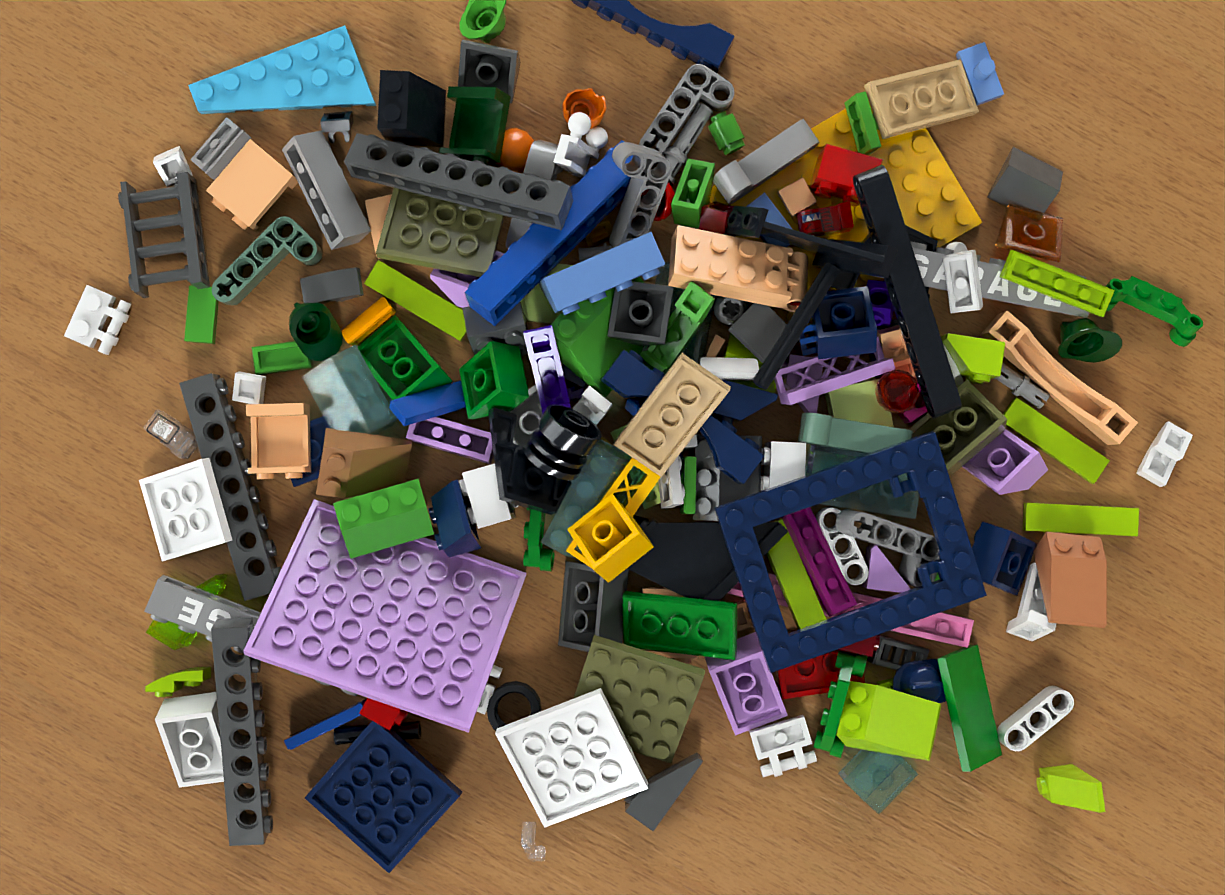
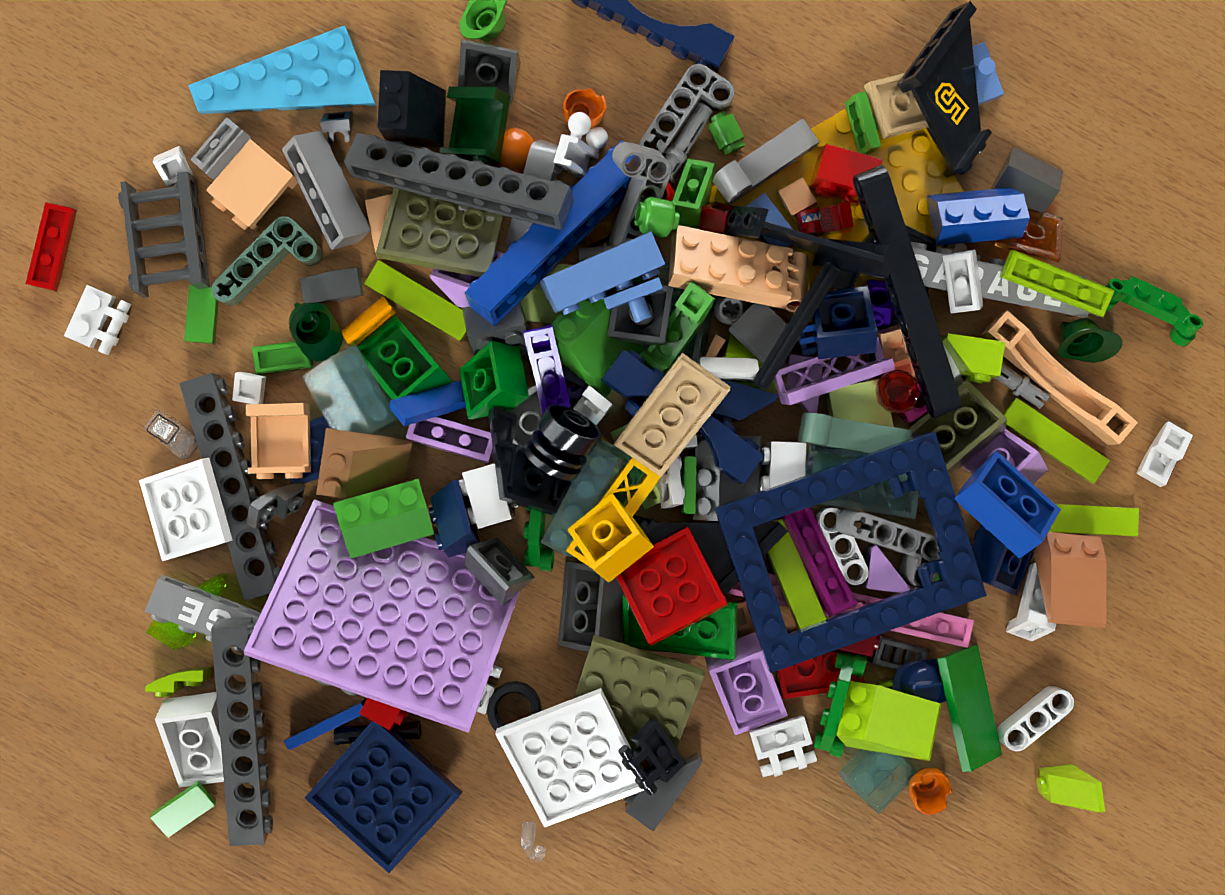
(51, 246): none -> red plate
(183, 809): none -> tile
(279, 502): none -> dark grey slope
(497, 569): none -> dark grey slope
(635, 298): none -> medium blue tile
(656, 216): none -> bright green head
(658, 751): none -> black plate
(671, 587): none -> red plate
(929, 790): none -> orange hair
(947, 91): none -> black piece
(978, 215): none -> blue slope
(1008, 505): none -> blue slope

